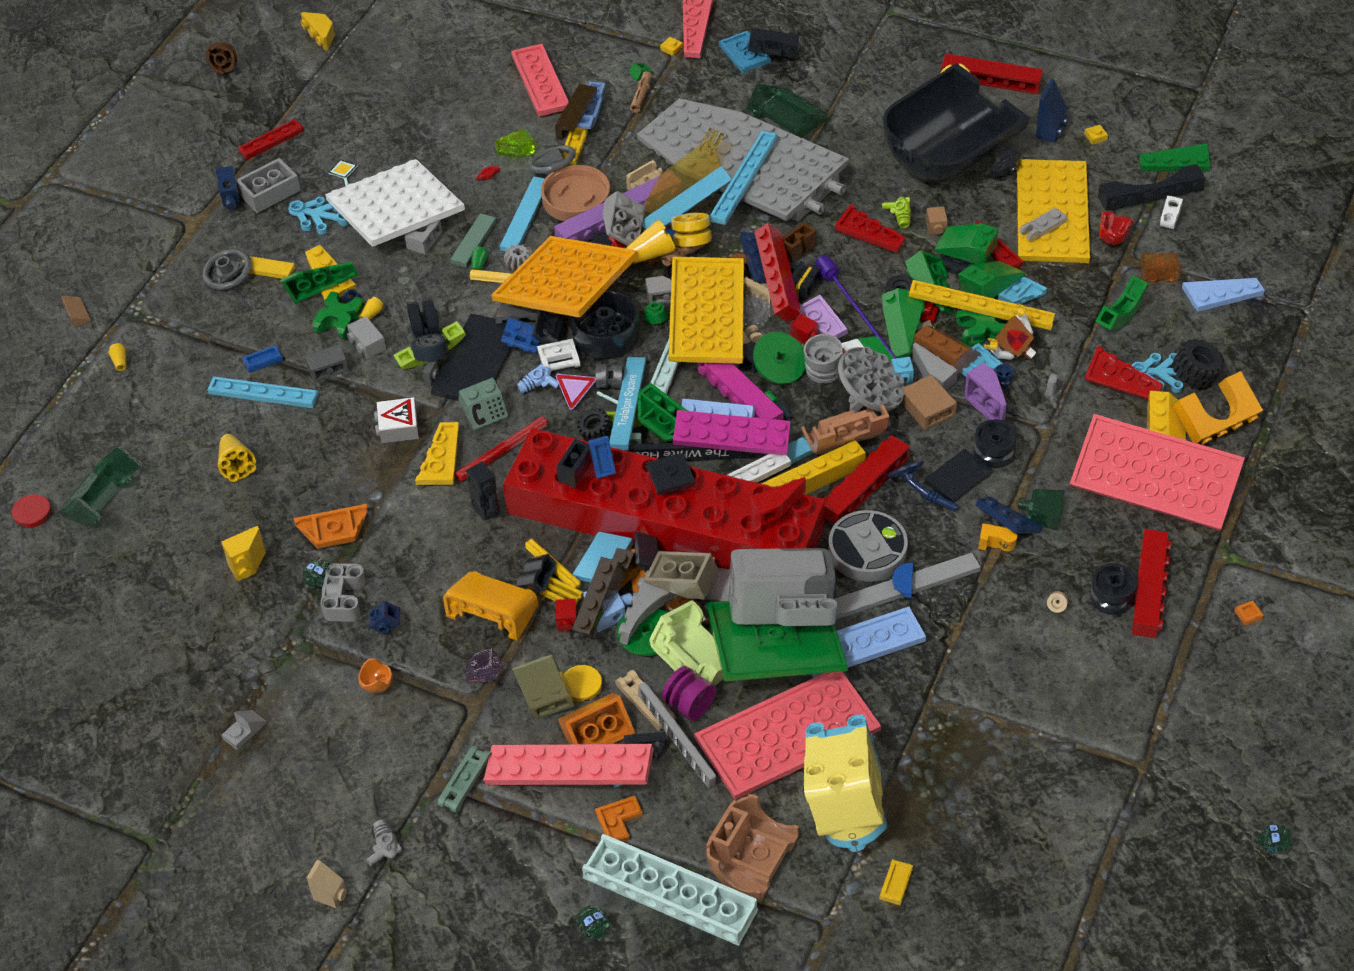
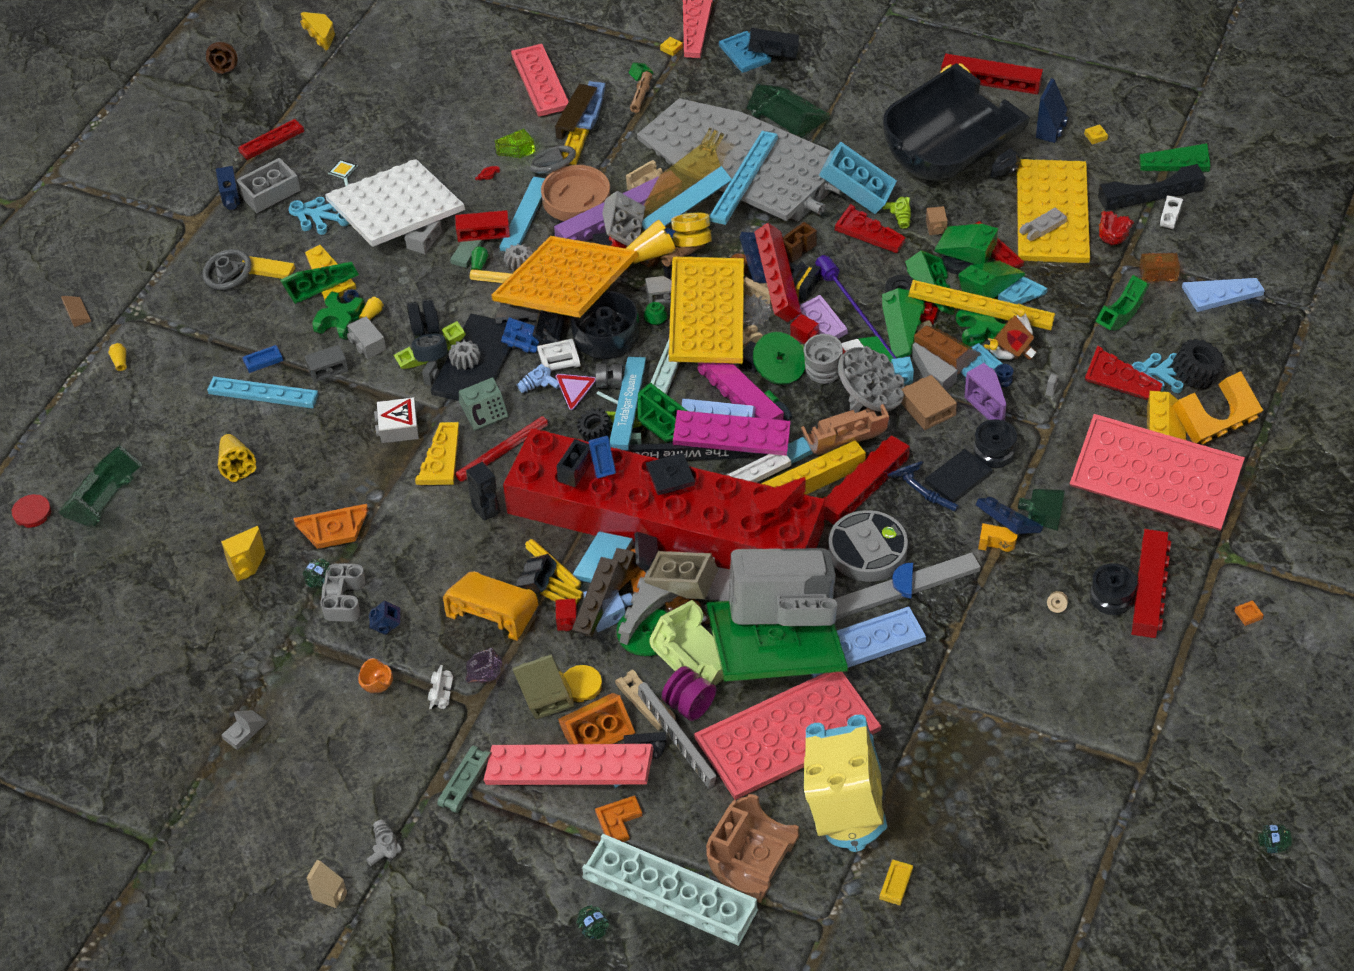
(440, 681): none -> white hinge
(464, 354): none -> light grey gear
(482, 226): none -> red brick
(857, 178): none -> medium azure brick

